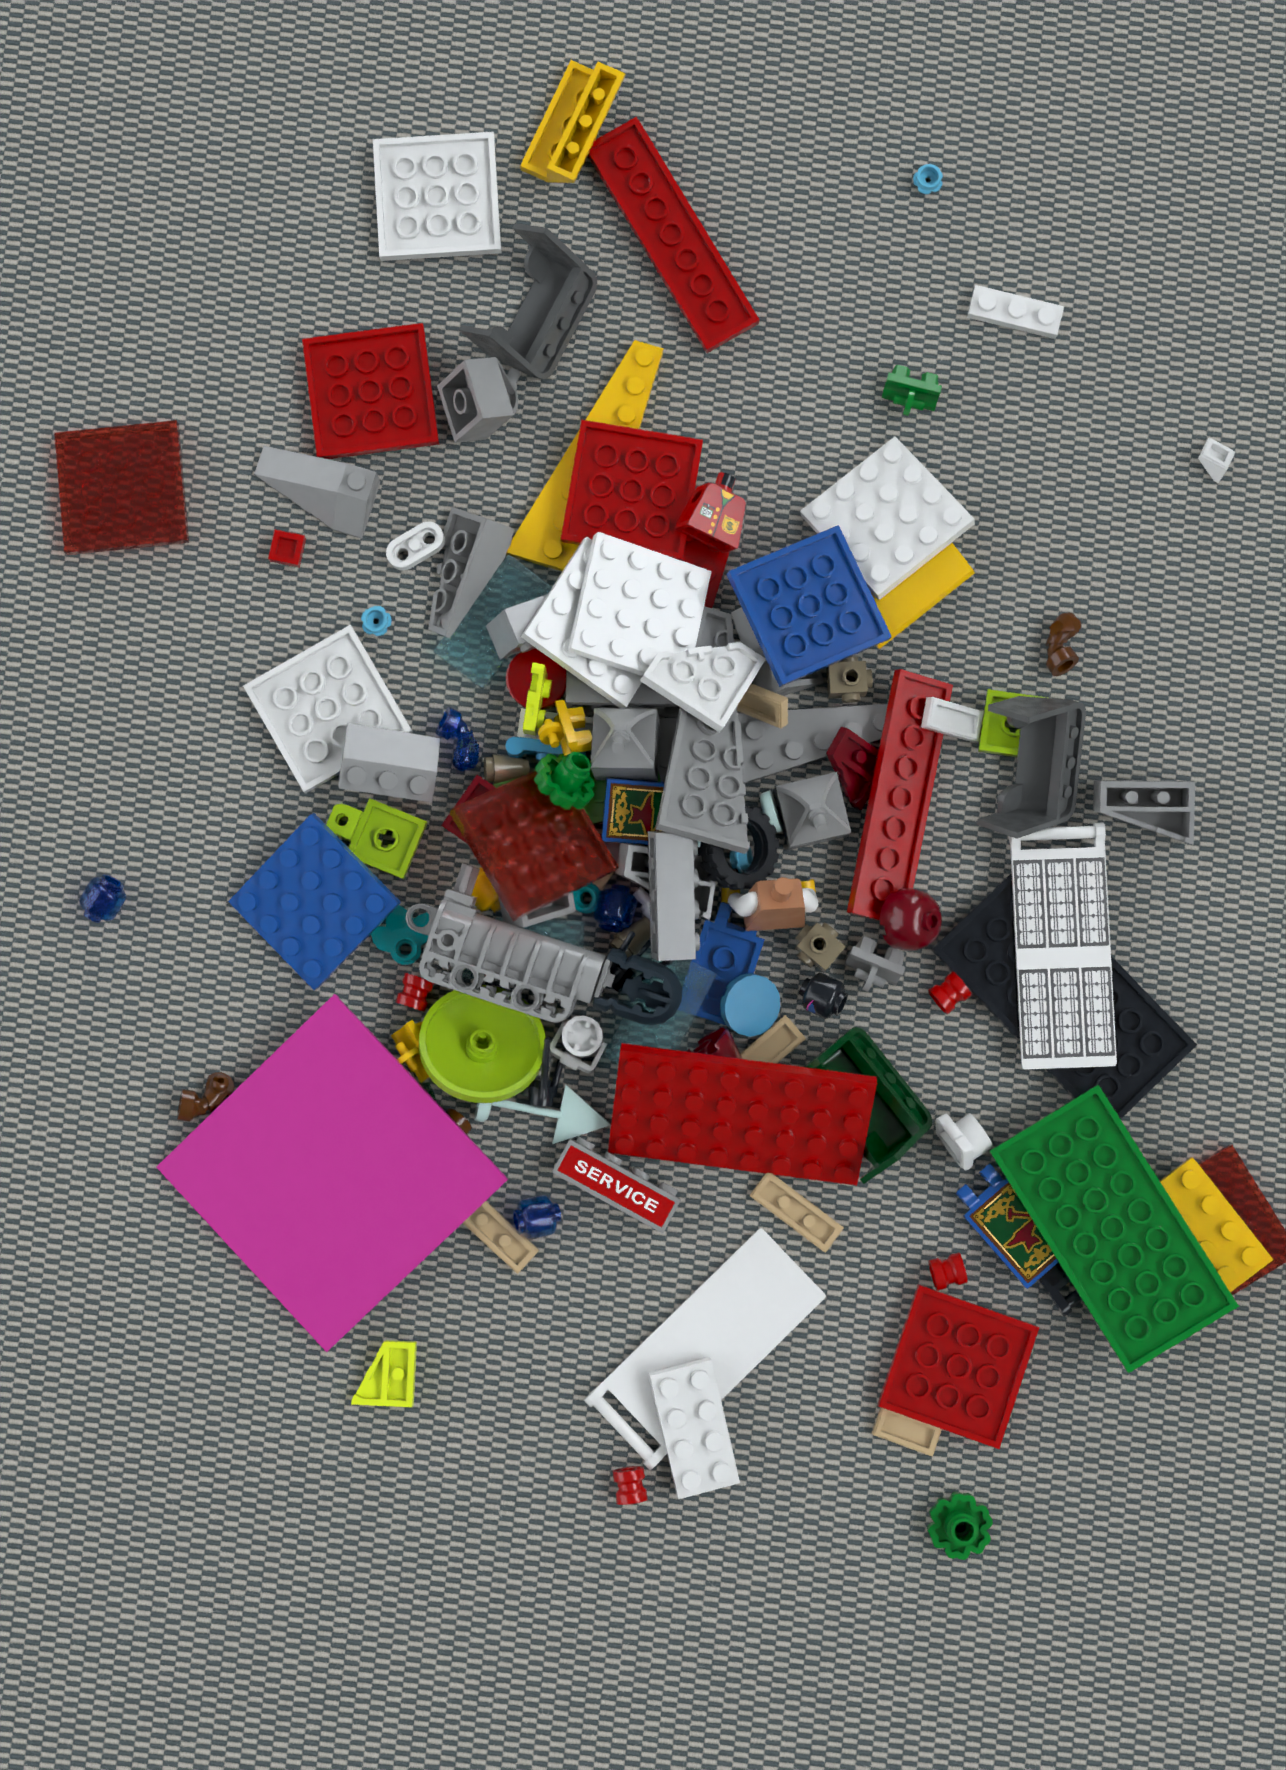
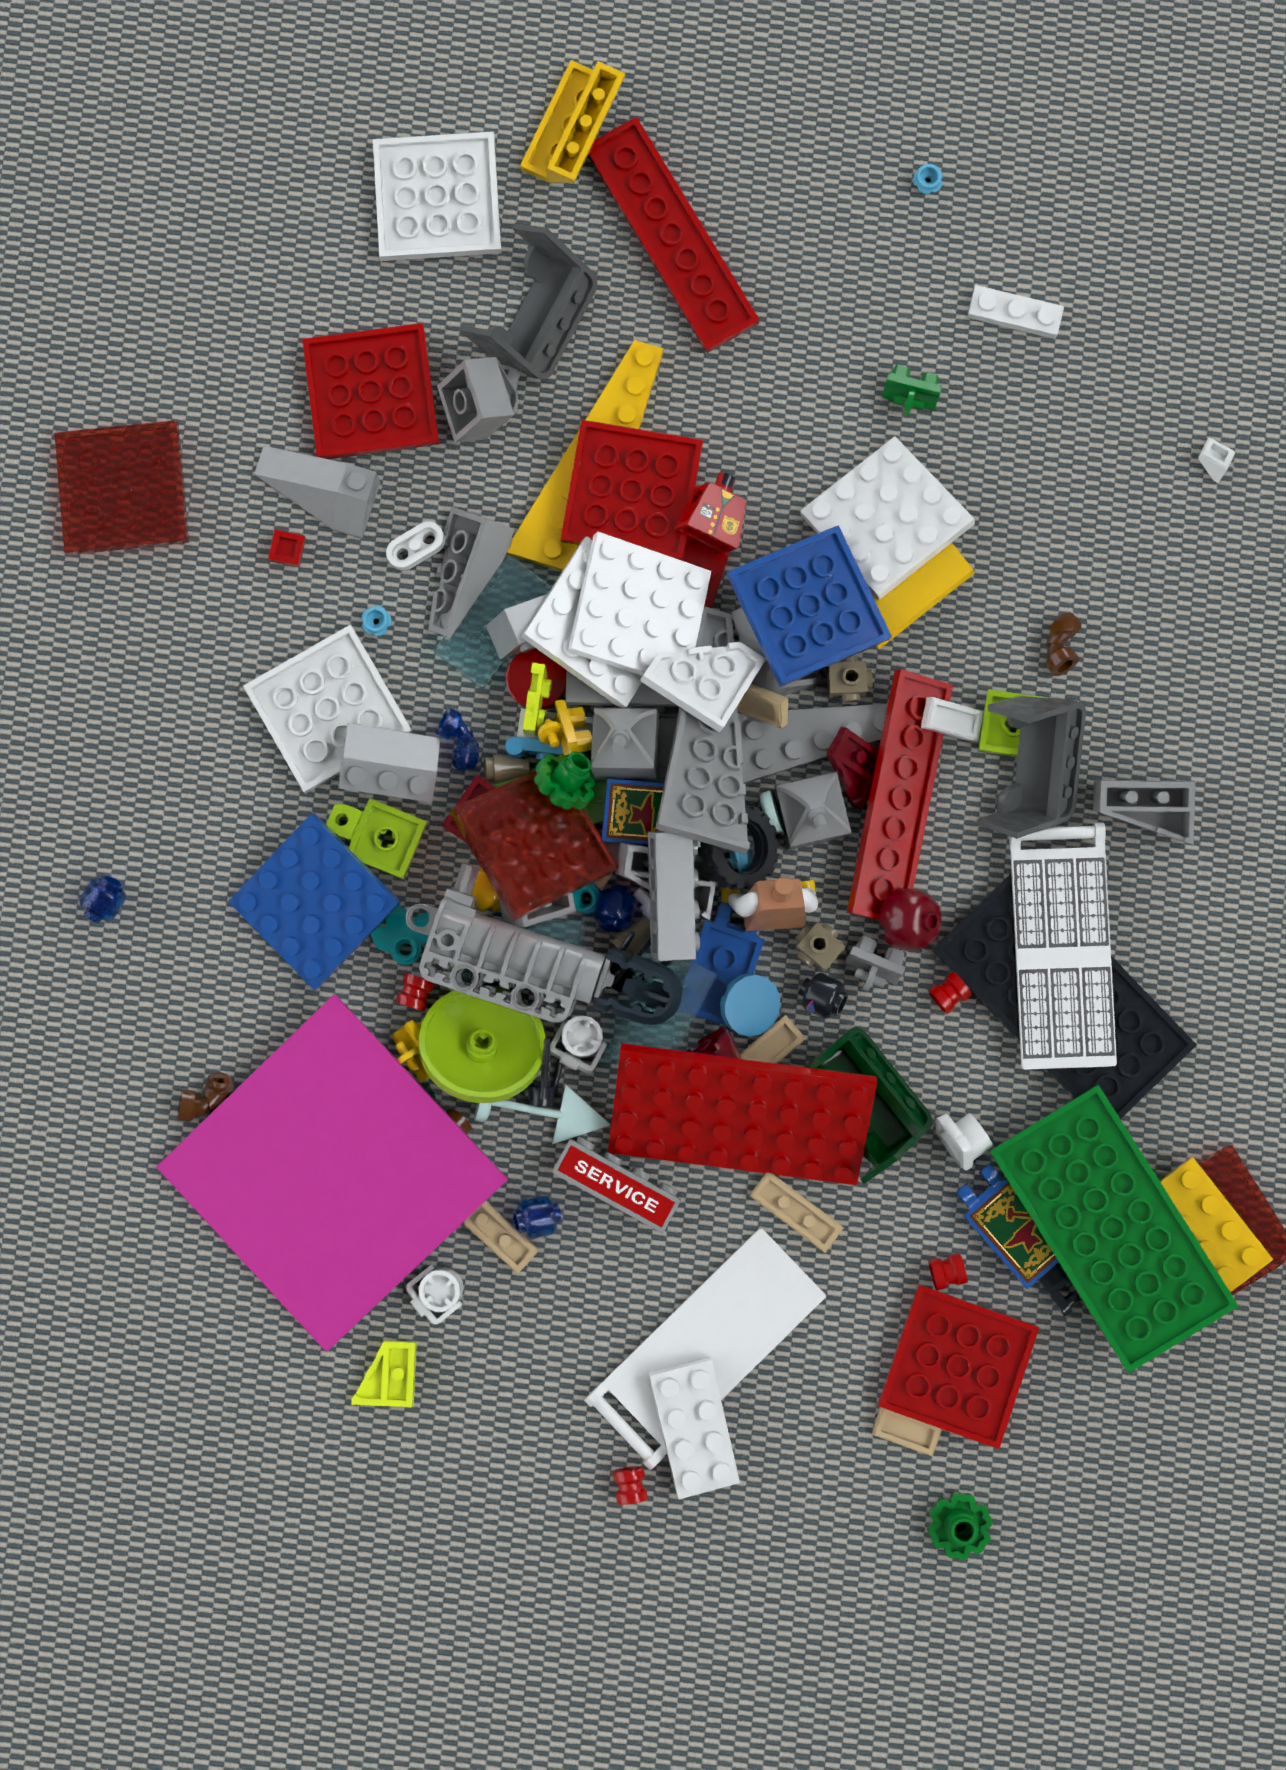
(437, 1292): none -> white piece

